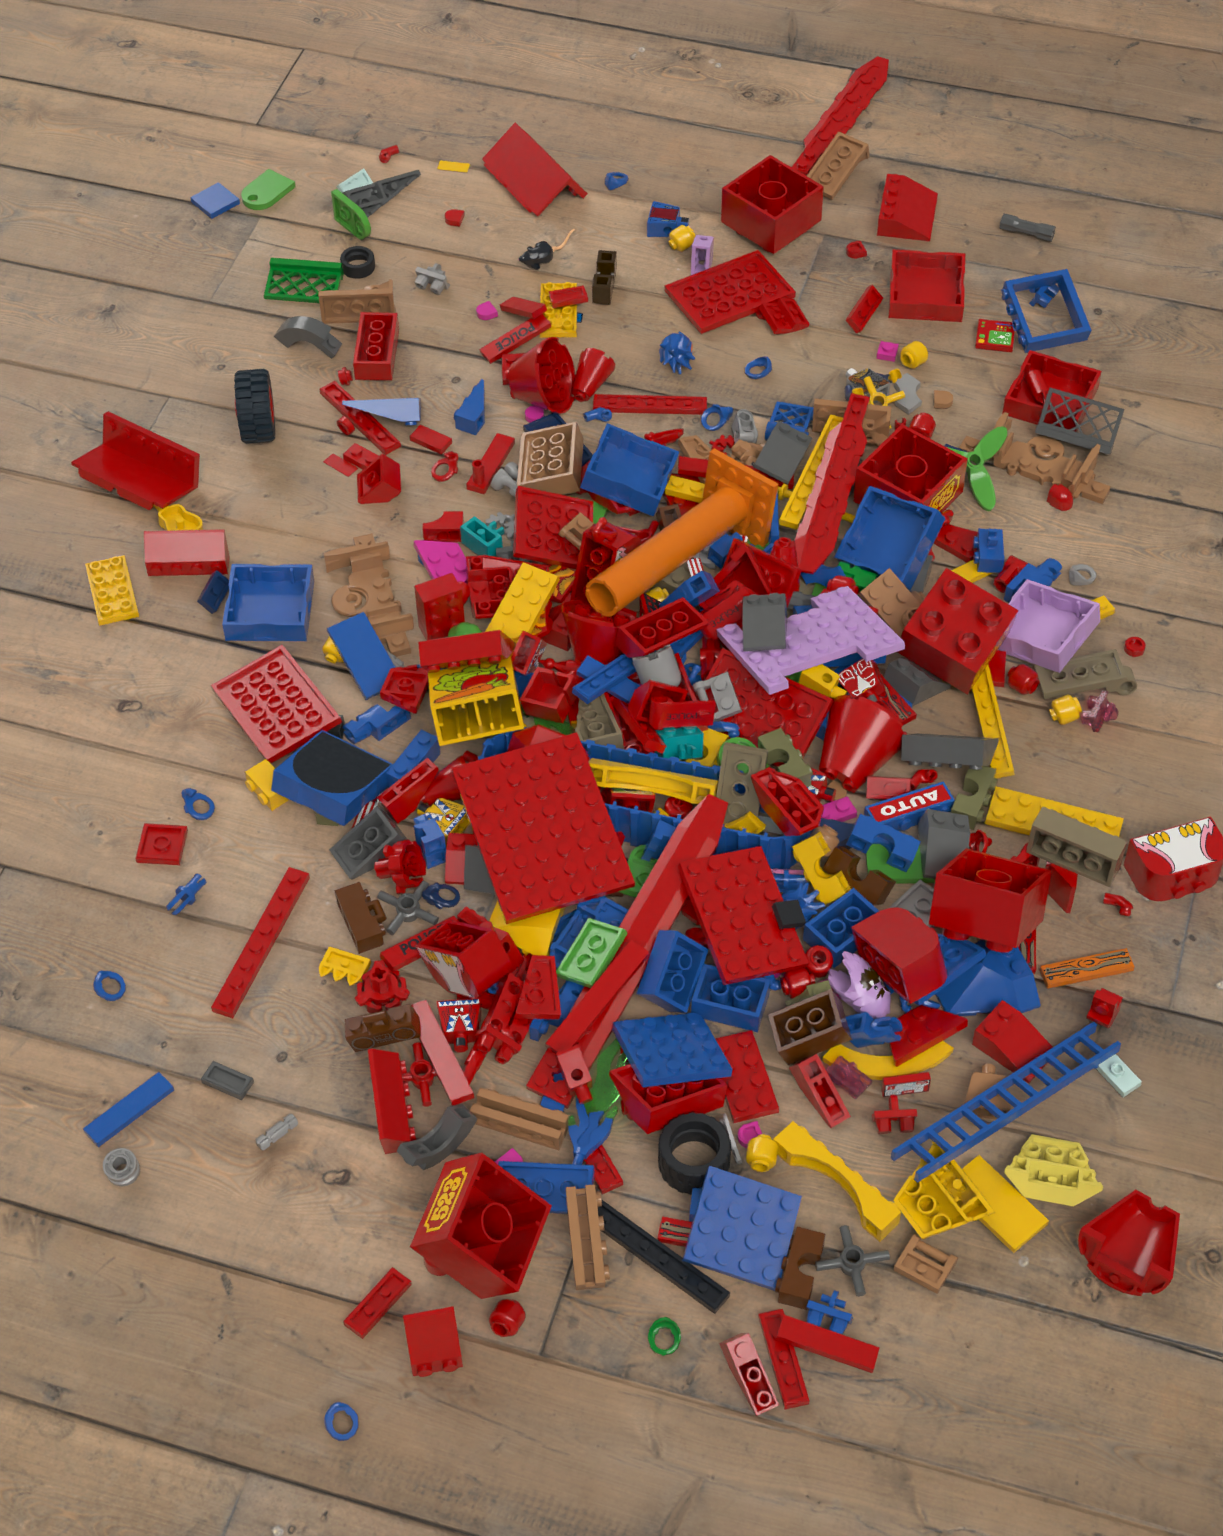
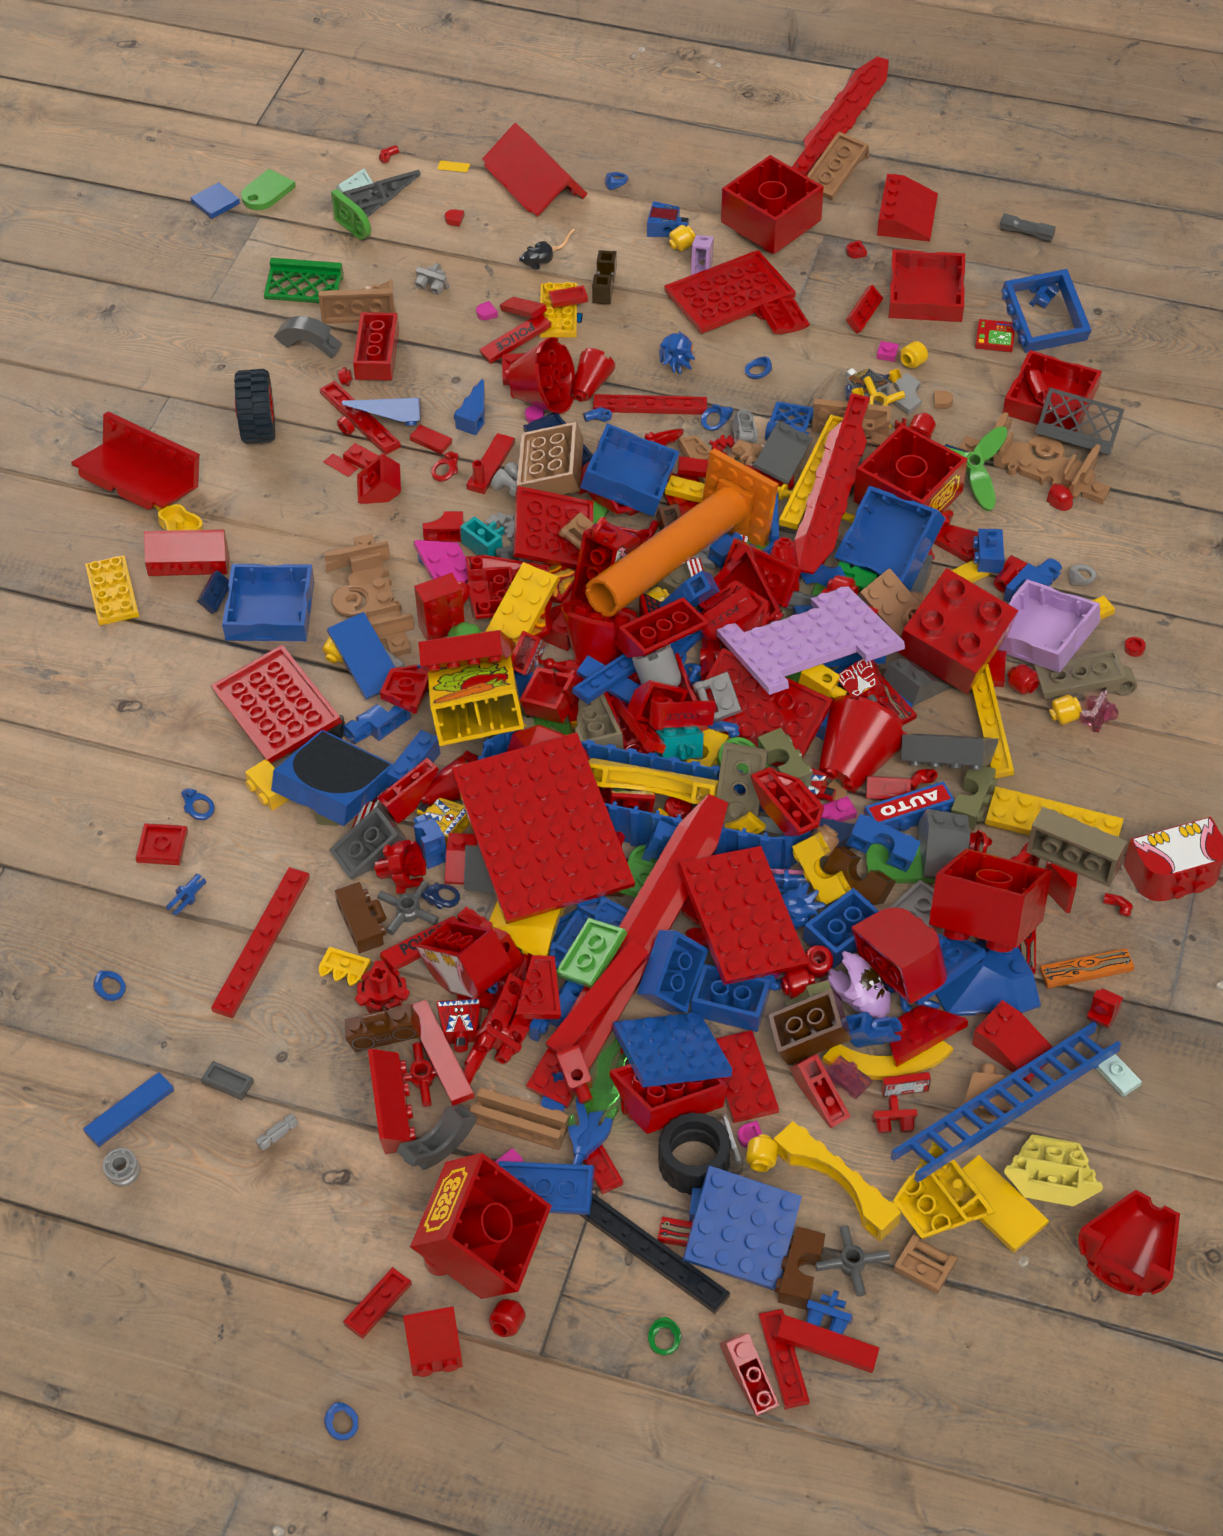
(357, 253): black tyre -> none
(586, 1238): medium nougat brick -> none
(764, 622): dark grey slope -> none
(788, 914): black piece -> none

